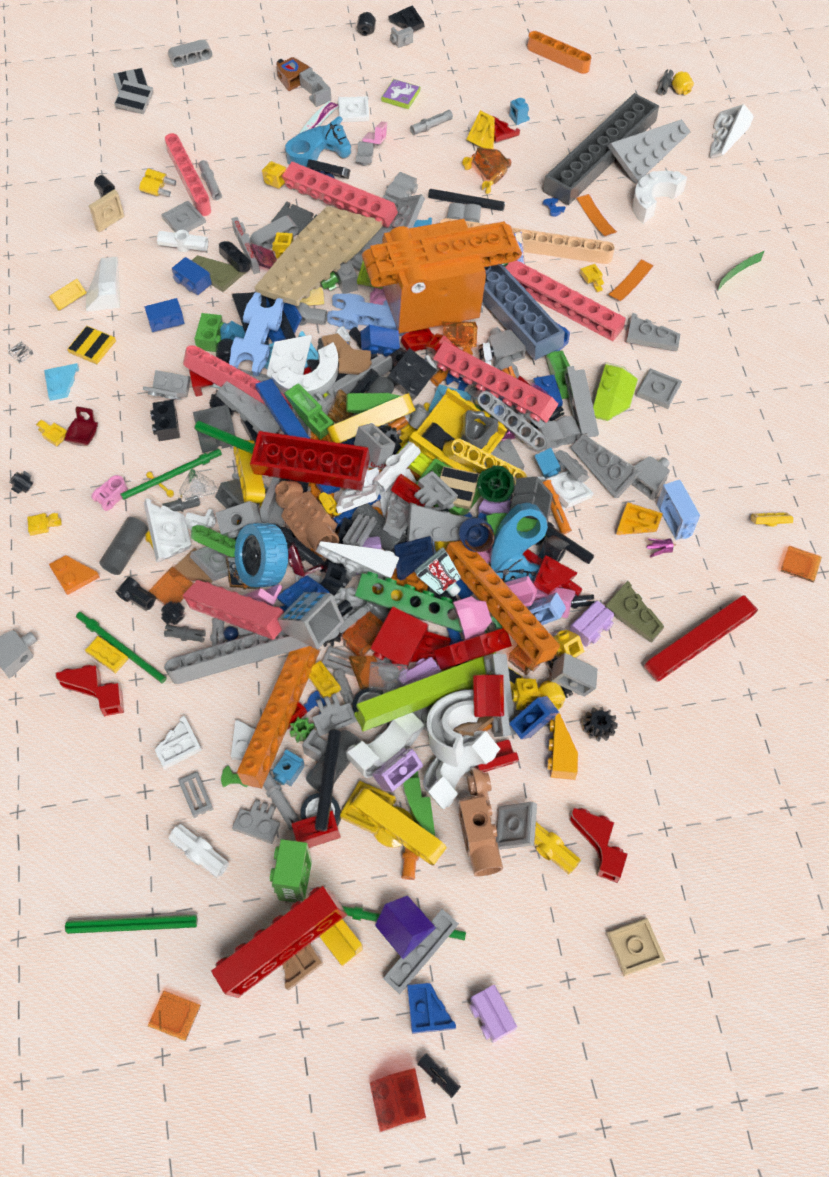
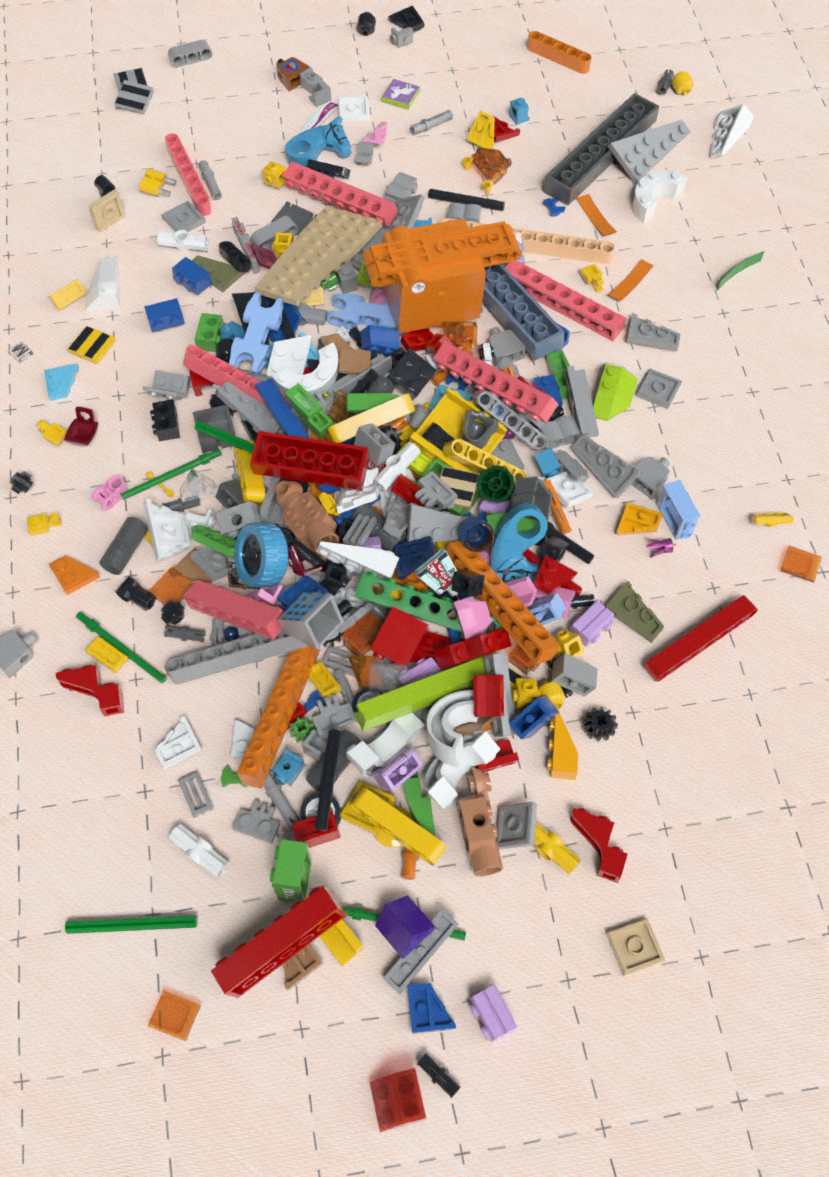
(468, 583): none -> black brick

